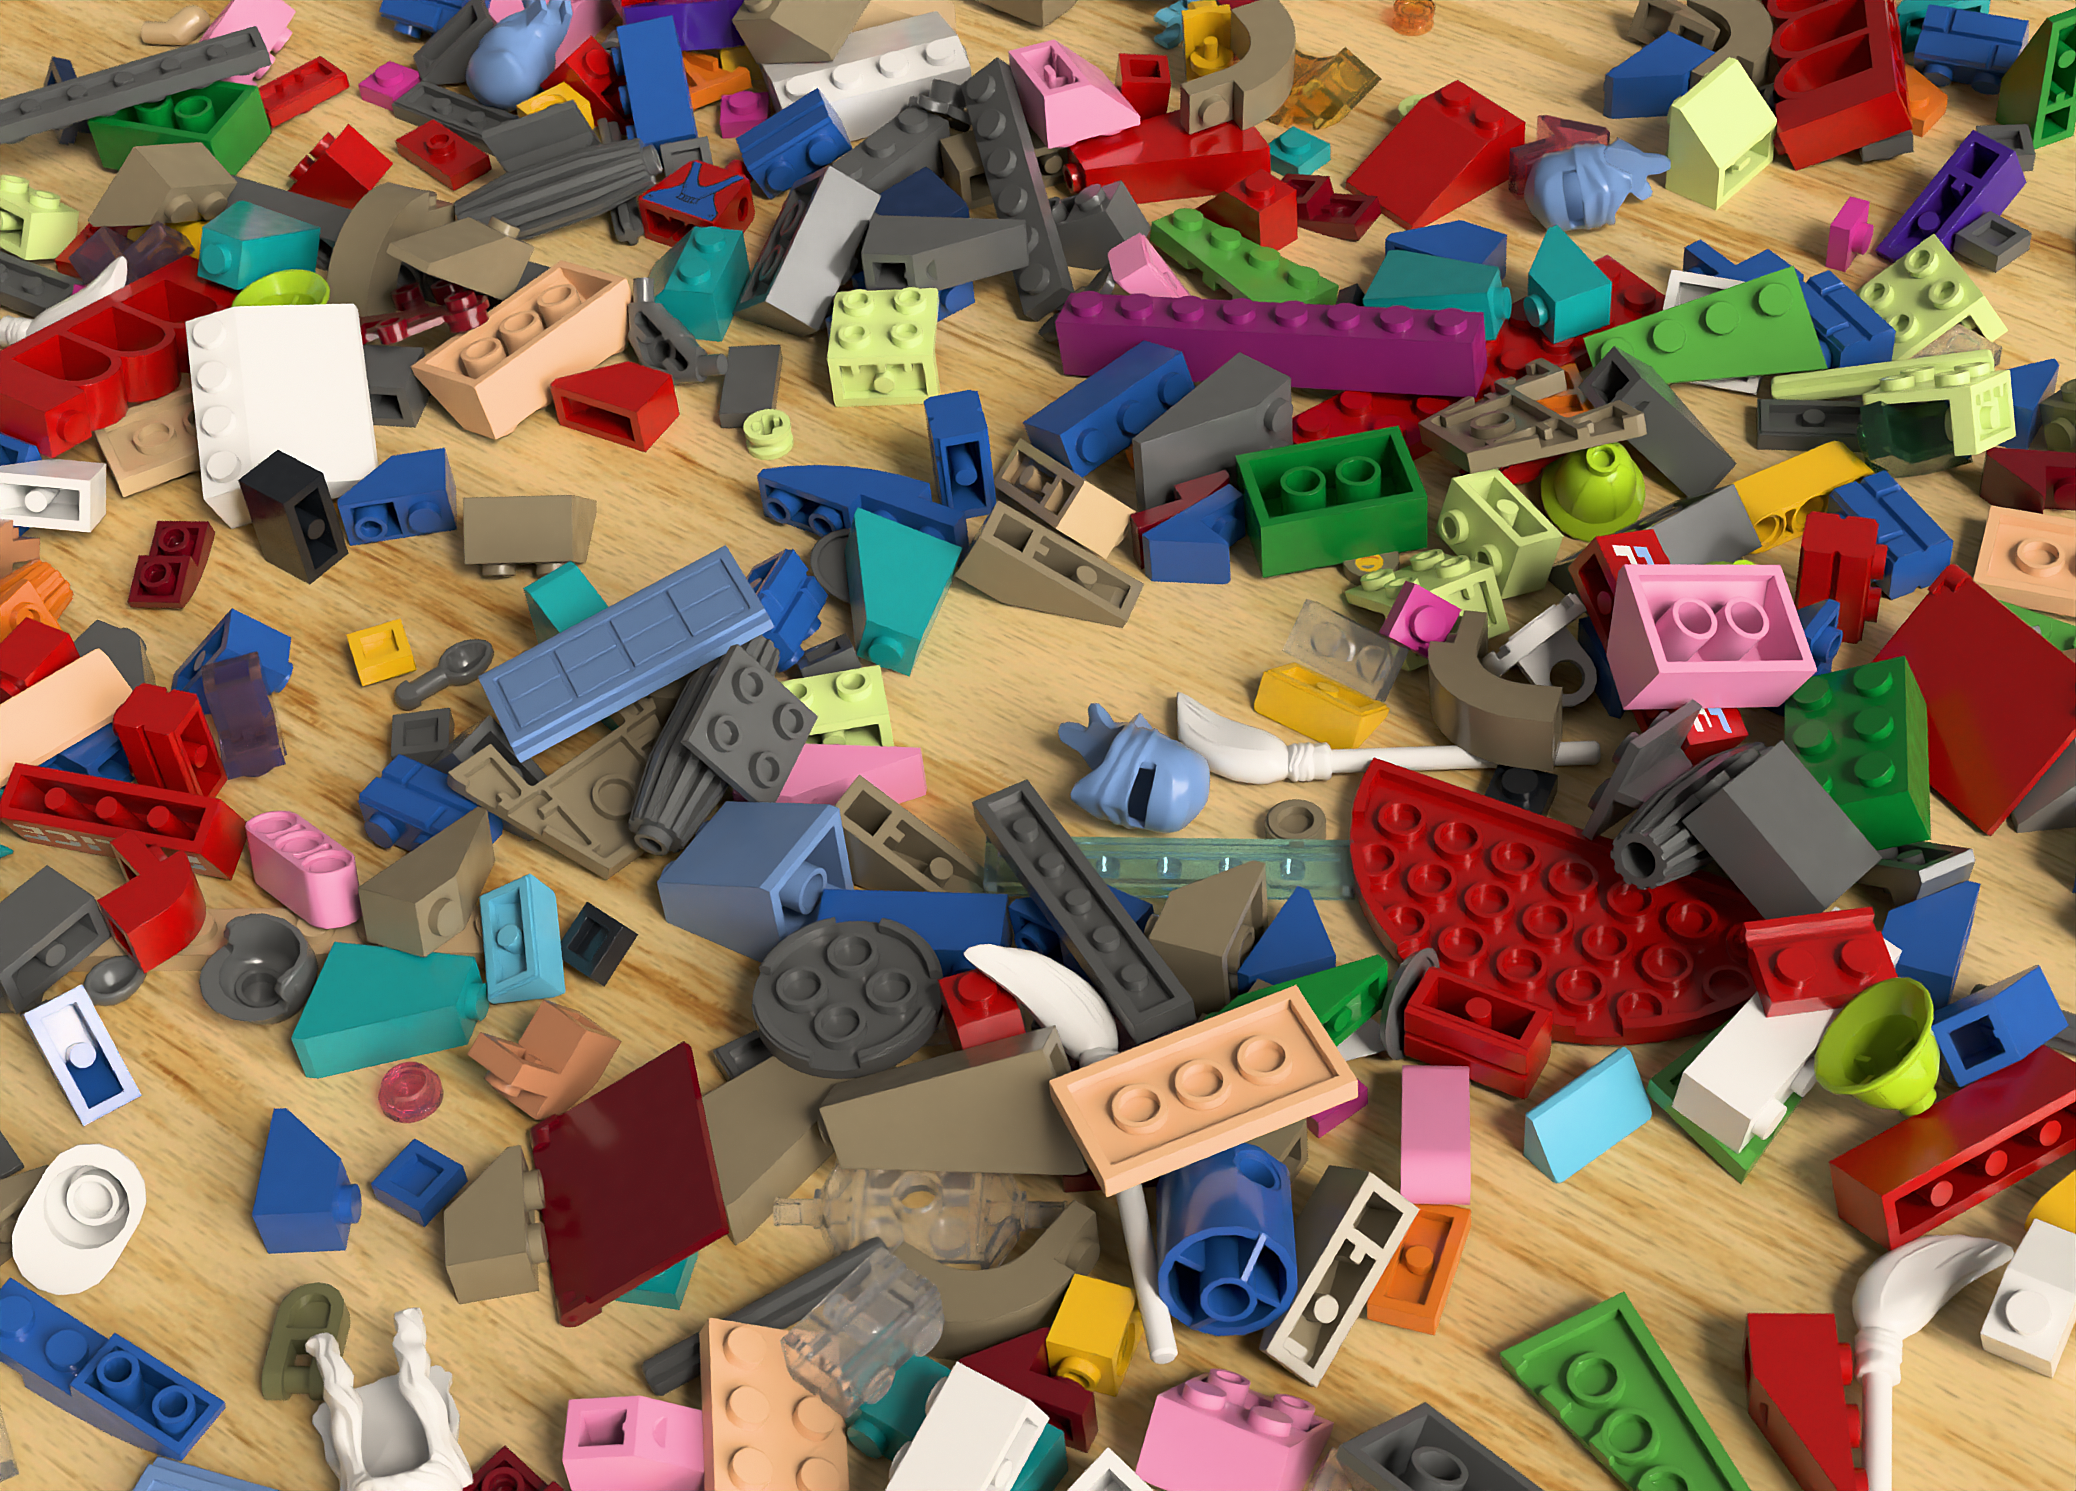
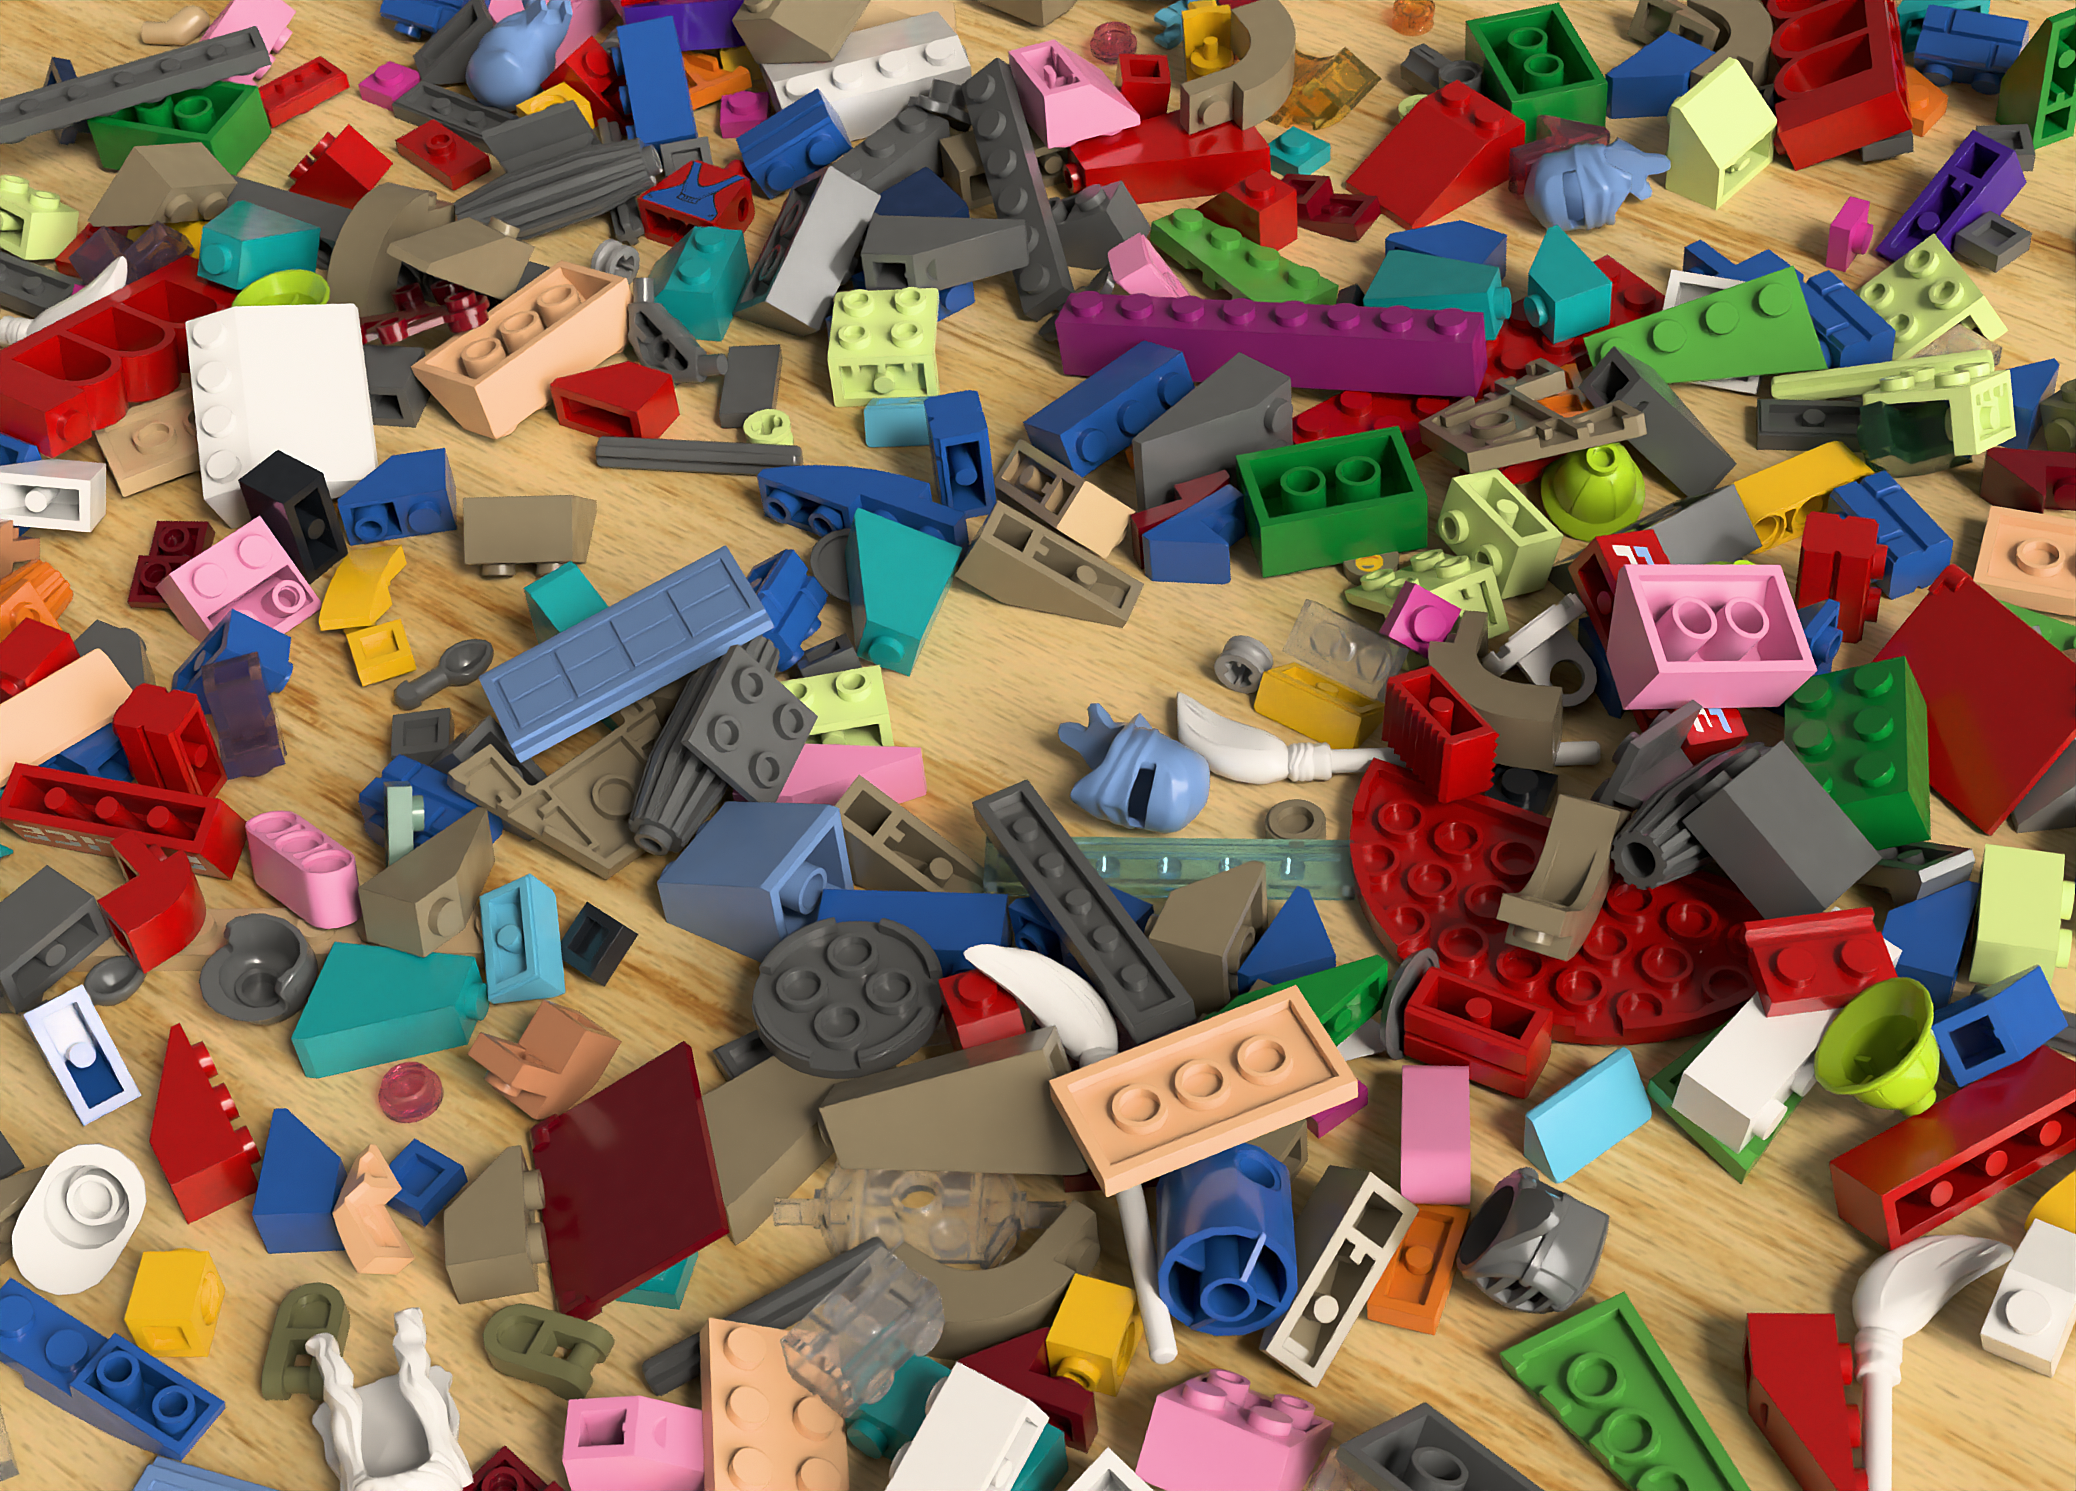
(175, 1303): none -> yellow brick
(193, 1133): none -> red slope
(244, 574): none -> bright pink slope
(360, 588): none -> yellow slope
(363, 1220): none -> light nougat slope
(401, 818): none -> plate
(523, 1342): none -> olive plate
(616, 259): none -> light grey bush
(694, 455): none -> dark grey axle
(896, 422): none -> medium azure slope
(1111, 40): none -> clear pink plate
(1243, 664): none -> light grey bush
(1431, 71): none -> dark grey piece
(1438, 734): none -> red brick
(1532, 1245): none -> dark grey piece
(1537, 66): none -> green brick
(1569, 880): none -> dark tan arch
(2020, 914): none -> yellowish green brick

